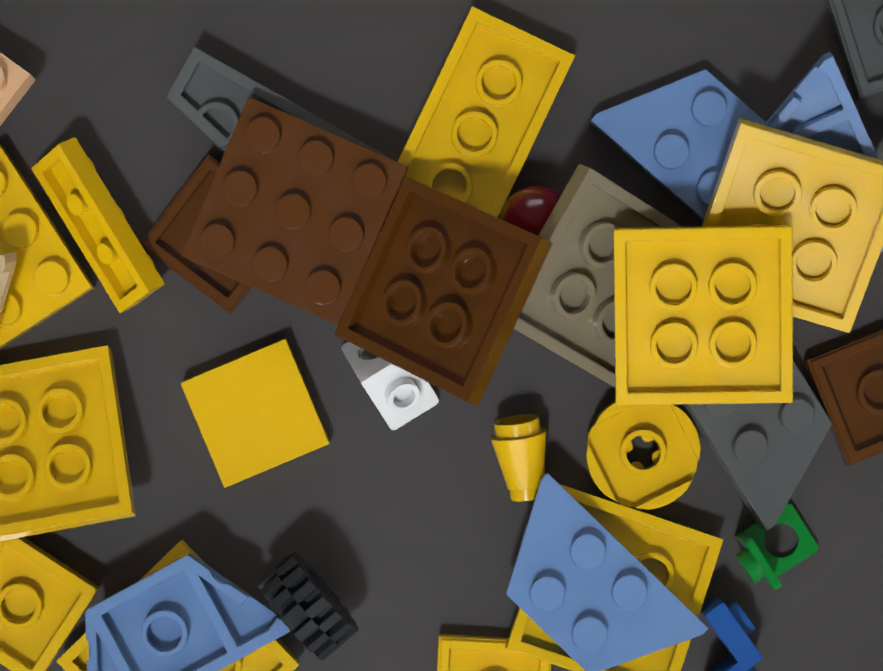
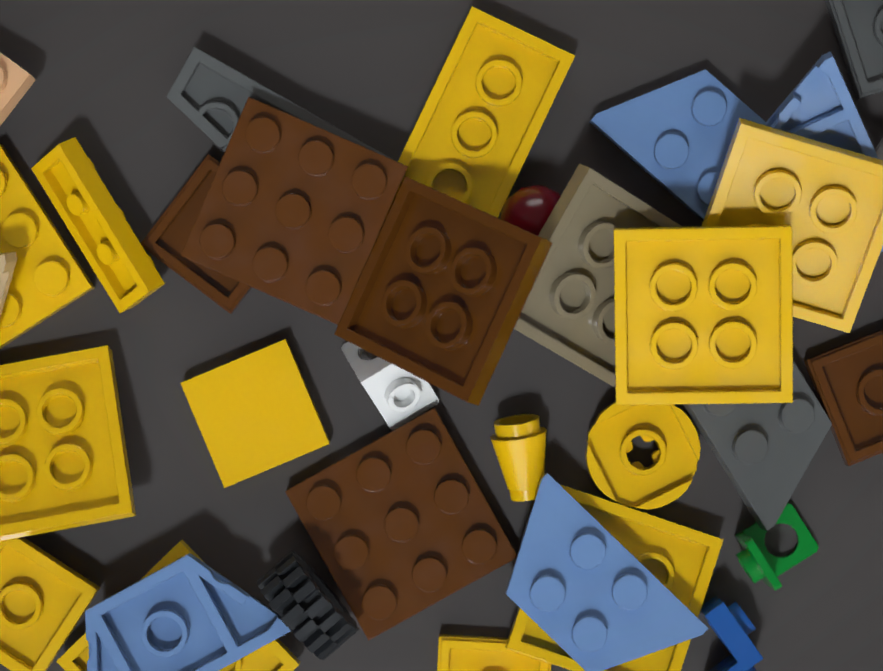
(401, 524): none -> reddish brown plate

